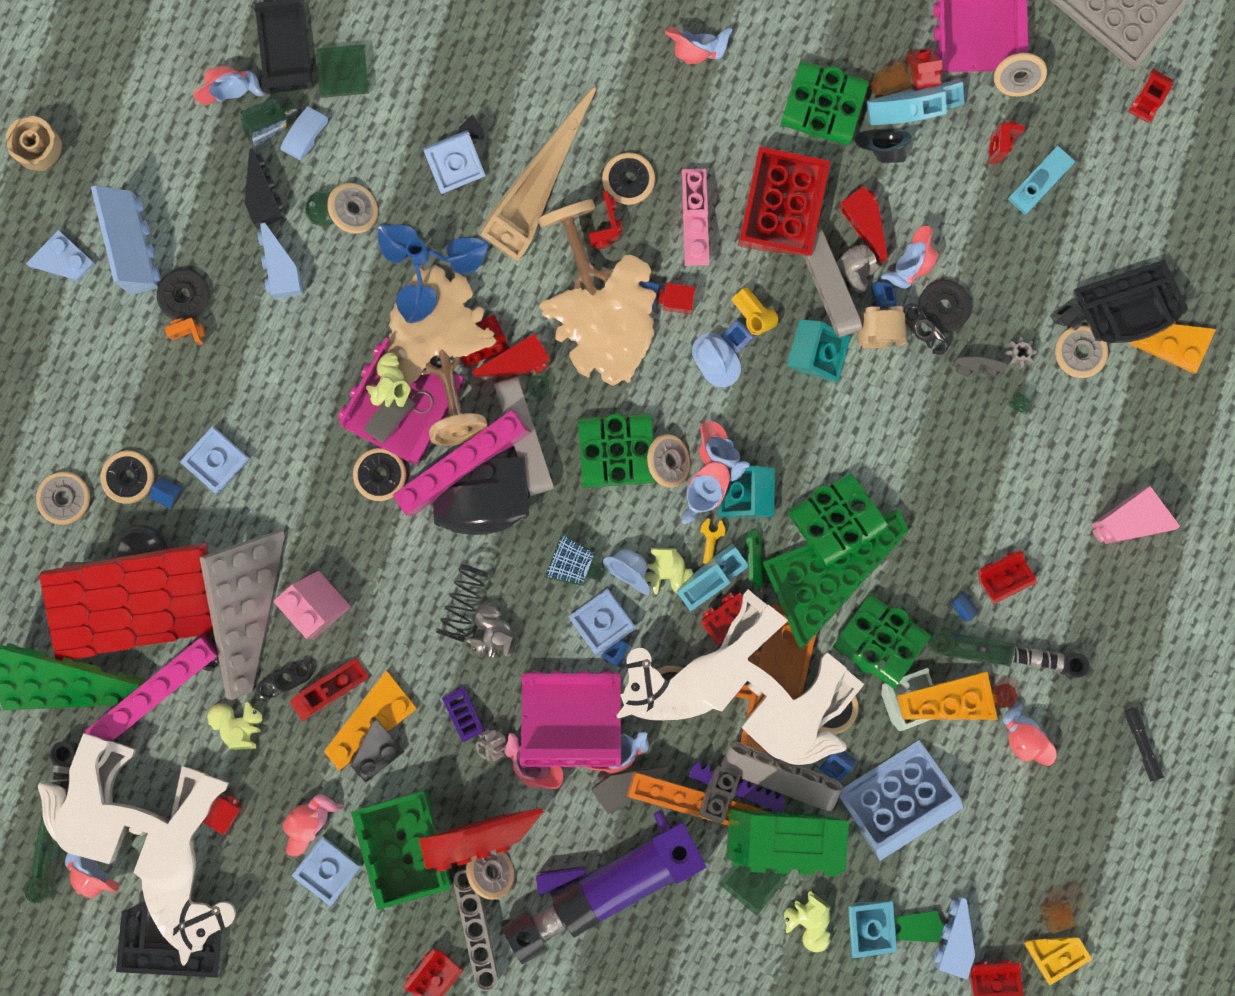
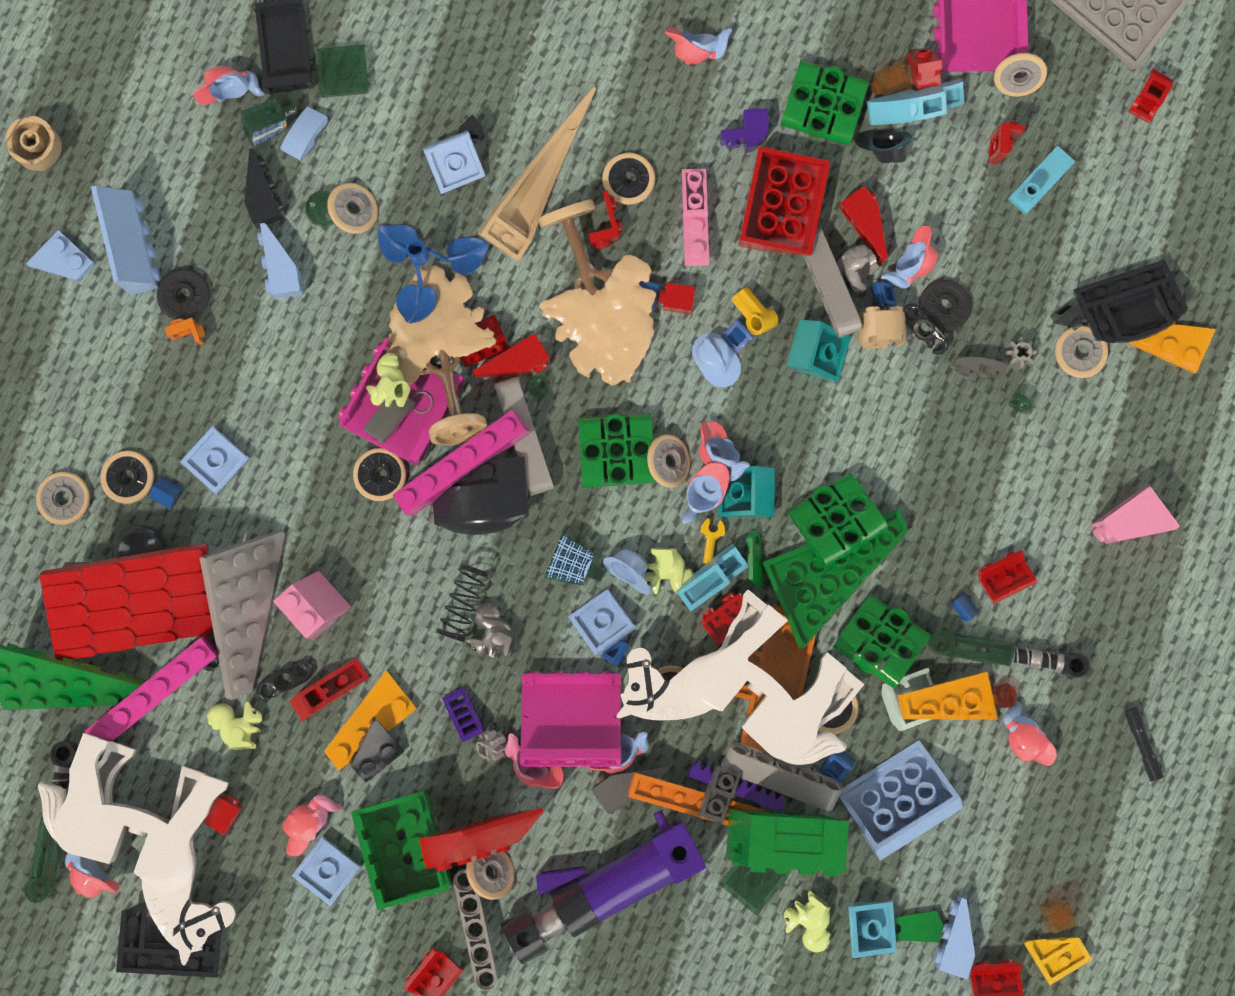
(753, 132): none -> dark purple brick

